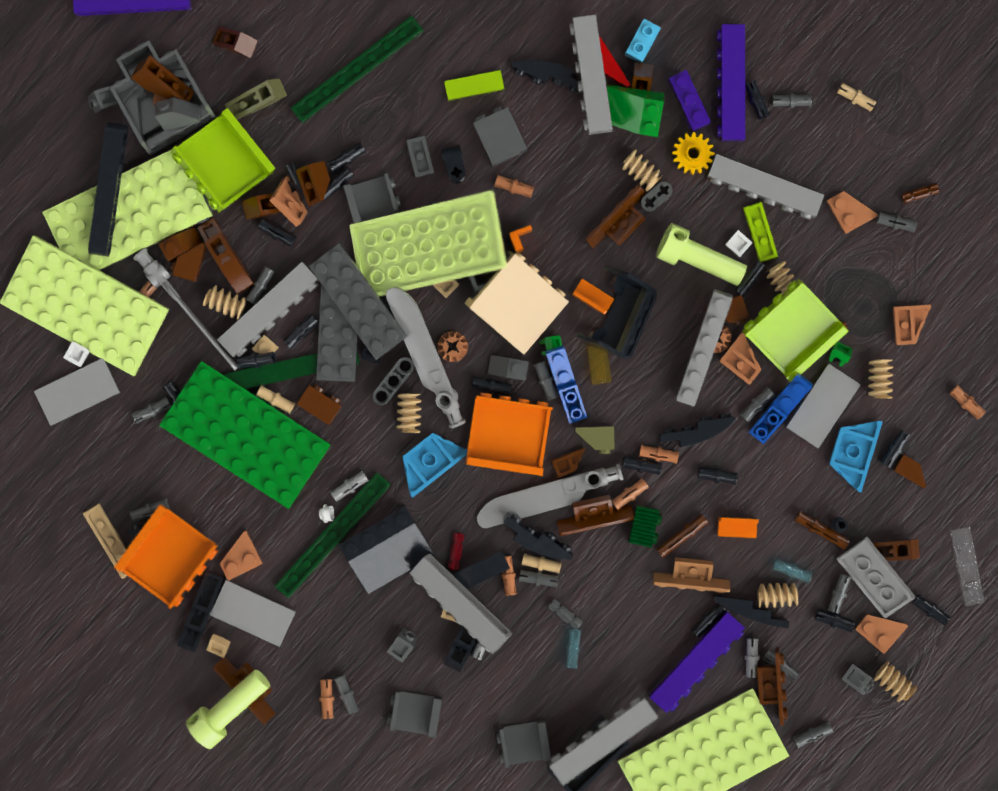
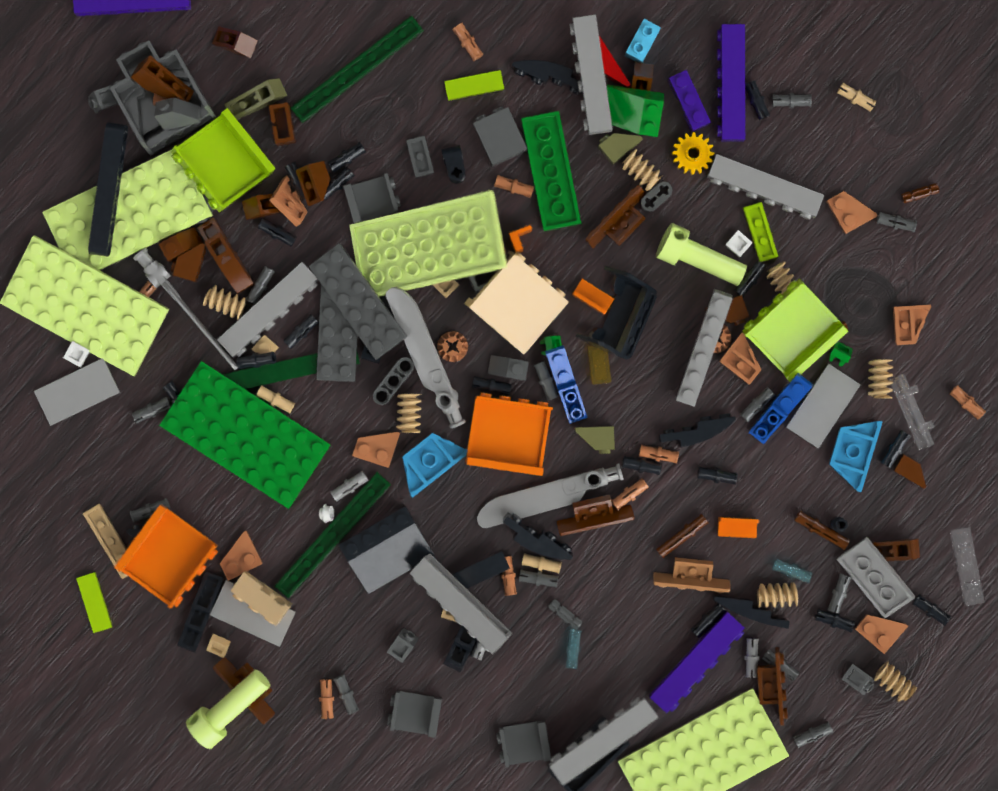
(94, 602): none -> lime tile
(261, 598): none -> tan wedge
(282, 117): none -> reddish brown piece
(319, 404): reddish brown brick -> none
(377, 448): none -> nougat wing
(456, 551): dark red axle -> none
(467, 41): none -> nougat pin
(551, 171): none -> green plate
(567, 463): reddish brown tile -> none
(618, 145): none -> olive slope
(644, 526): dark green brick -> none
(911, 411): none -> clear hinge

